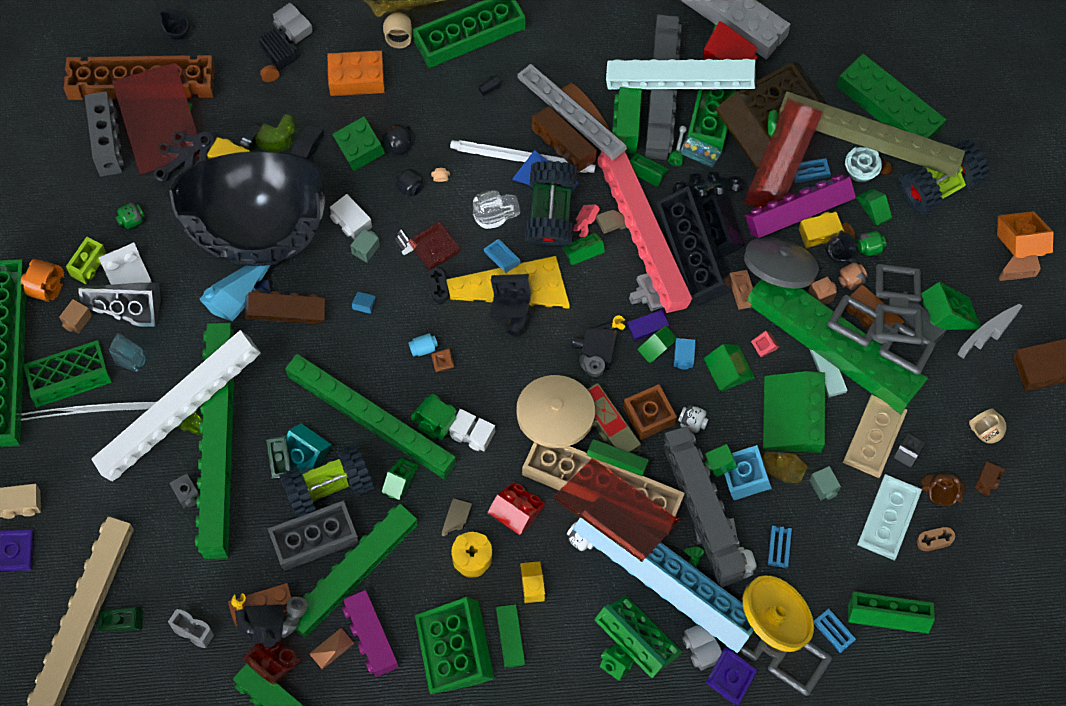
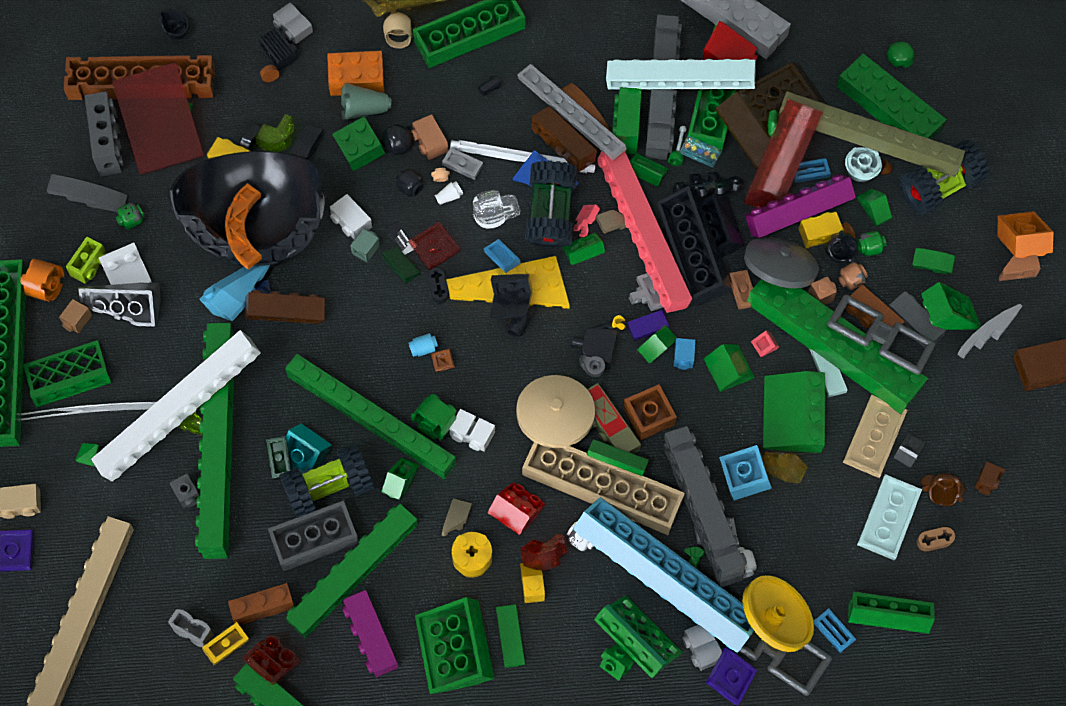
(86, 192): none -> dark grey slope
(86, 453): none -> green slope
(120, 619): dark green slope -> none
(127, 353): clear light blue slope -> none
(185, 154): black plant -> none
(225, 644): none -> yellow brick
(235, 226): none -> orange tile
(265, 622): black torso -> none
(331, 648): nougat slope -> none
(362, 102): none -> sand green cone
(363, 302): dark azure slope -> none
(400, 264): none -> dark green slope
(429, 137): none -> nougat brick
(449, 193): none -> white cone
(462, 163): none -> light grey plate
(544, 555): none -> clear red brick
(616, 509): clear red piece -> none
(693, 418): white head -> none
(720, 460): green brick -> none
(781, 531): dark azure tile -> none
(825, 483): sand green brick -> none
(898, 304): dark grey bar -> none
(900, 54): none -> green hair
(933, 260): none -> green slope
(989, 426): tan helmet -> none

